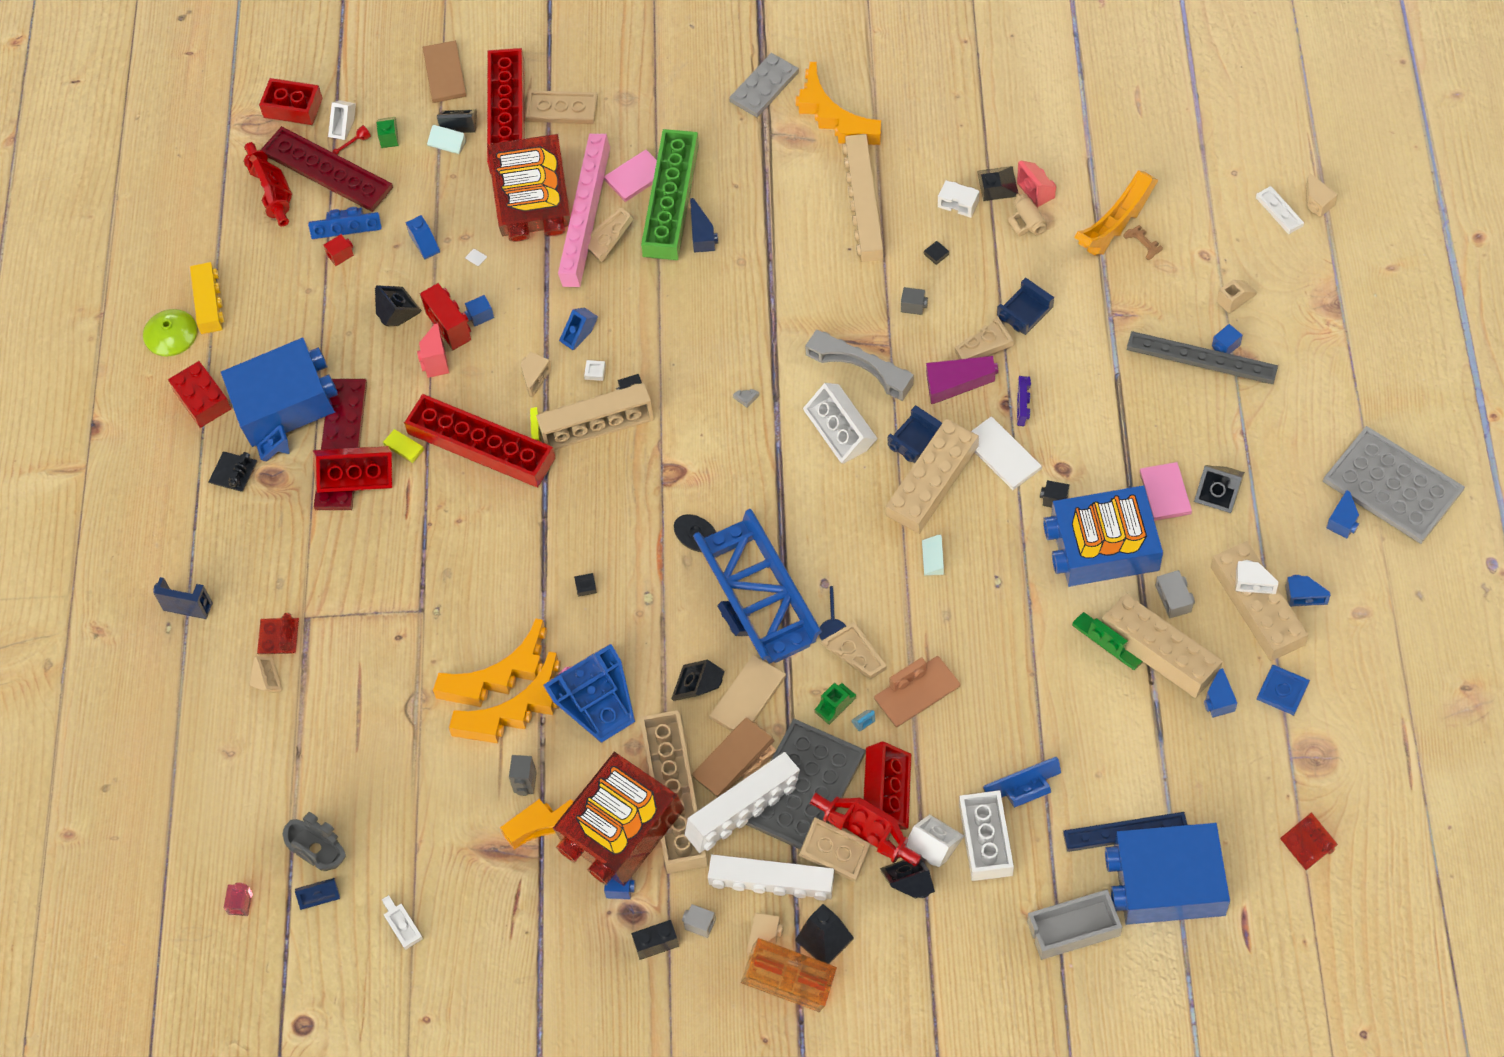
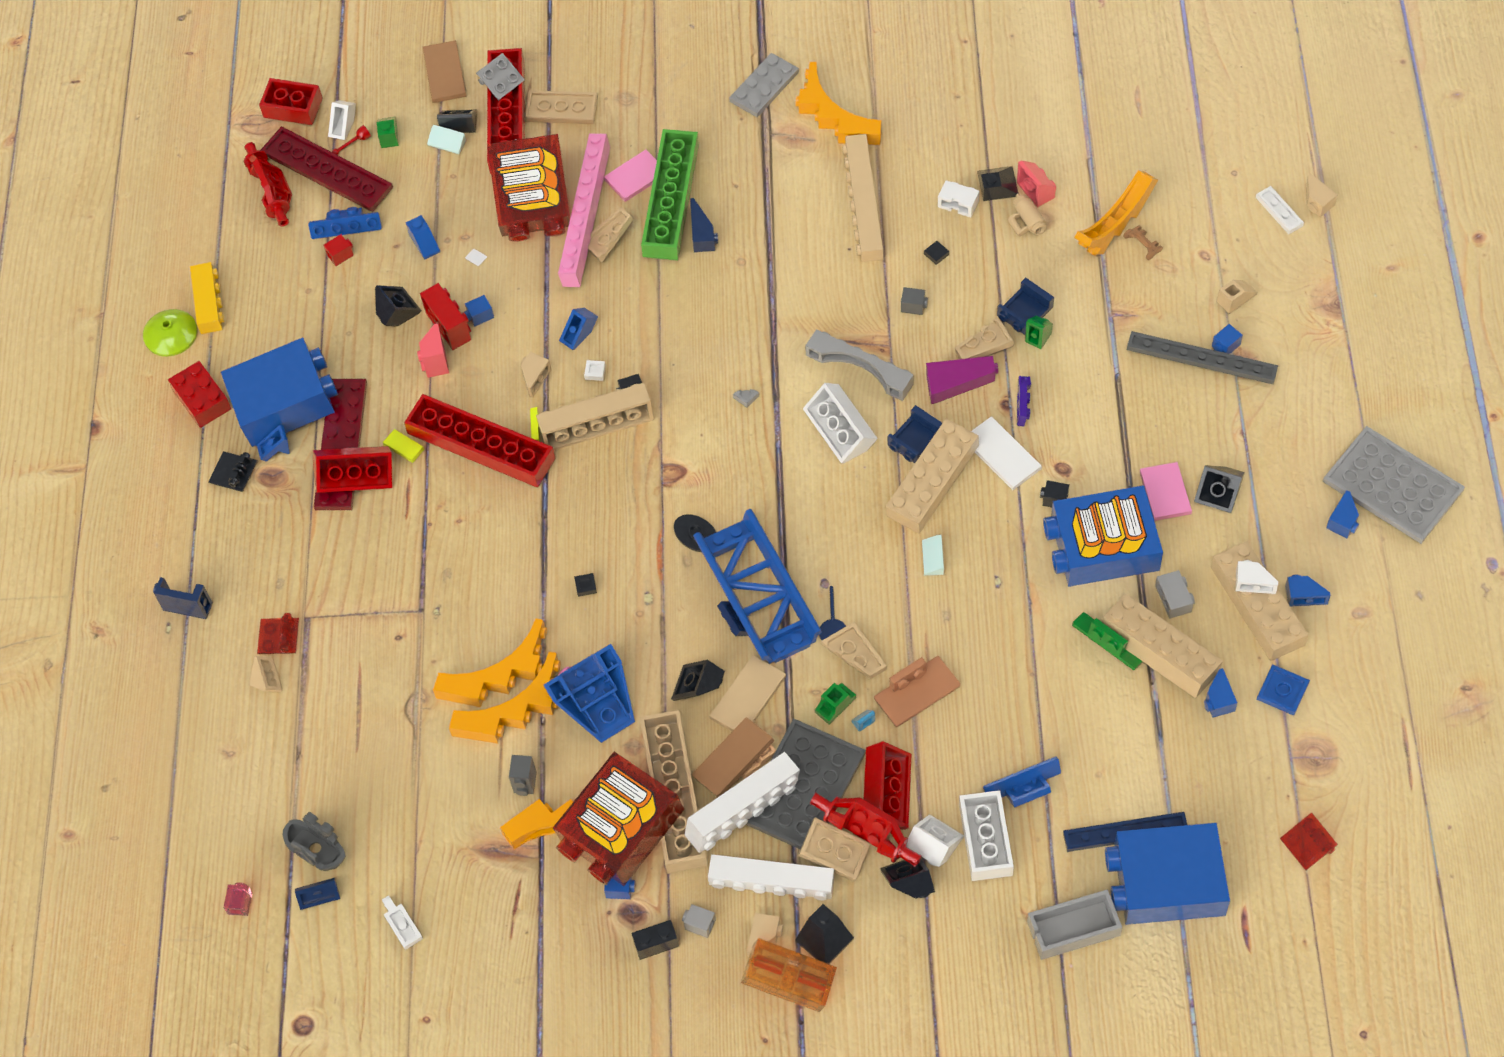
(500, 76): none -> light grey hinge
(1038, 331): none -> green slope

